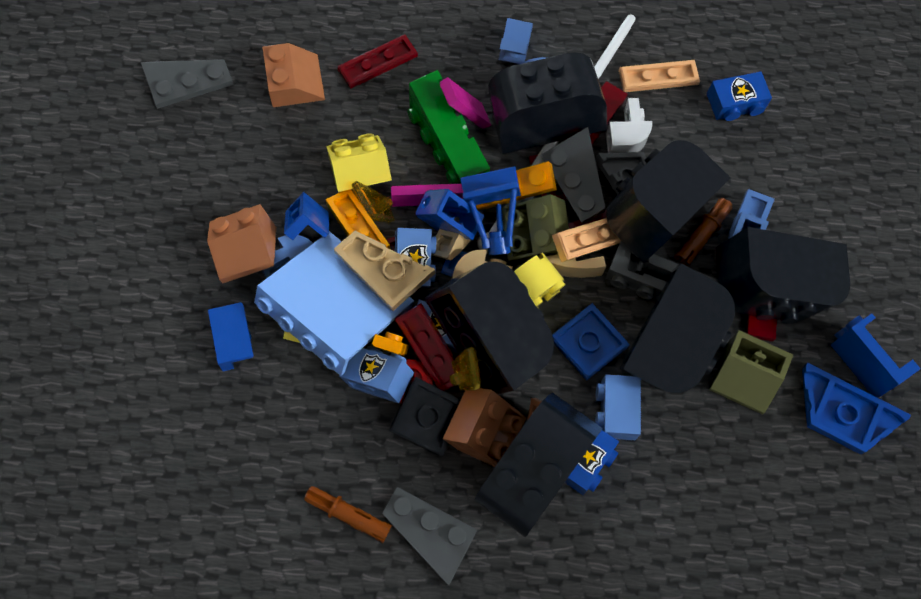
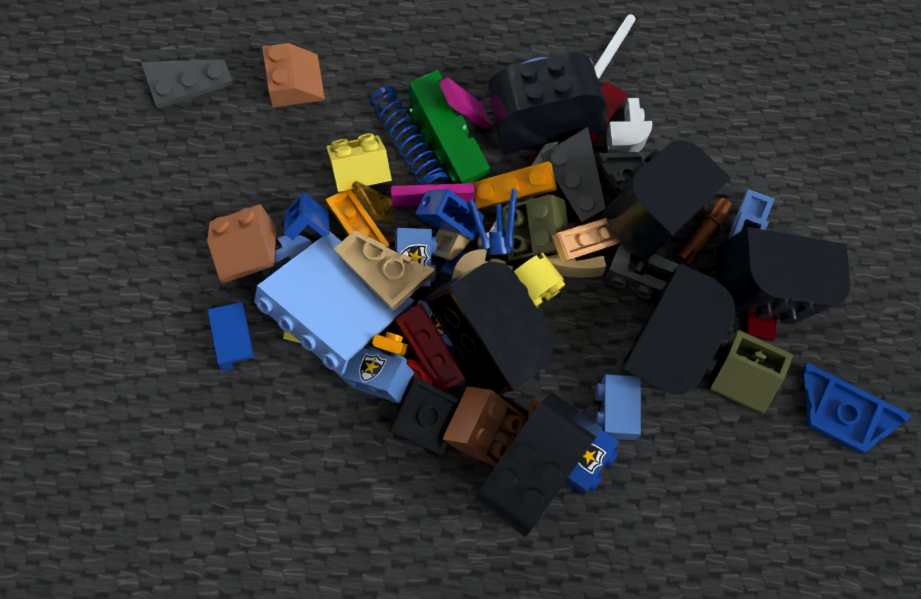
(348, 514): dark orange axle -> none
(377, 61): dark red tile -> none
(391, 100): none -> blue piece
(430, 531): dark grey wing -> none
(466, 370): clear yellow piece -> none
(490, 186): blue panel -> none
(515, 41): medium blue brick -> none
(589, 341): blue tile -> none
(659, 76): light nougat tile -> none
(739, 96): blue brick -> none
(869, 359): blue panel -> none

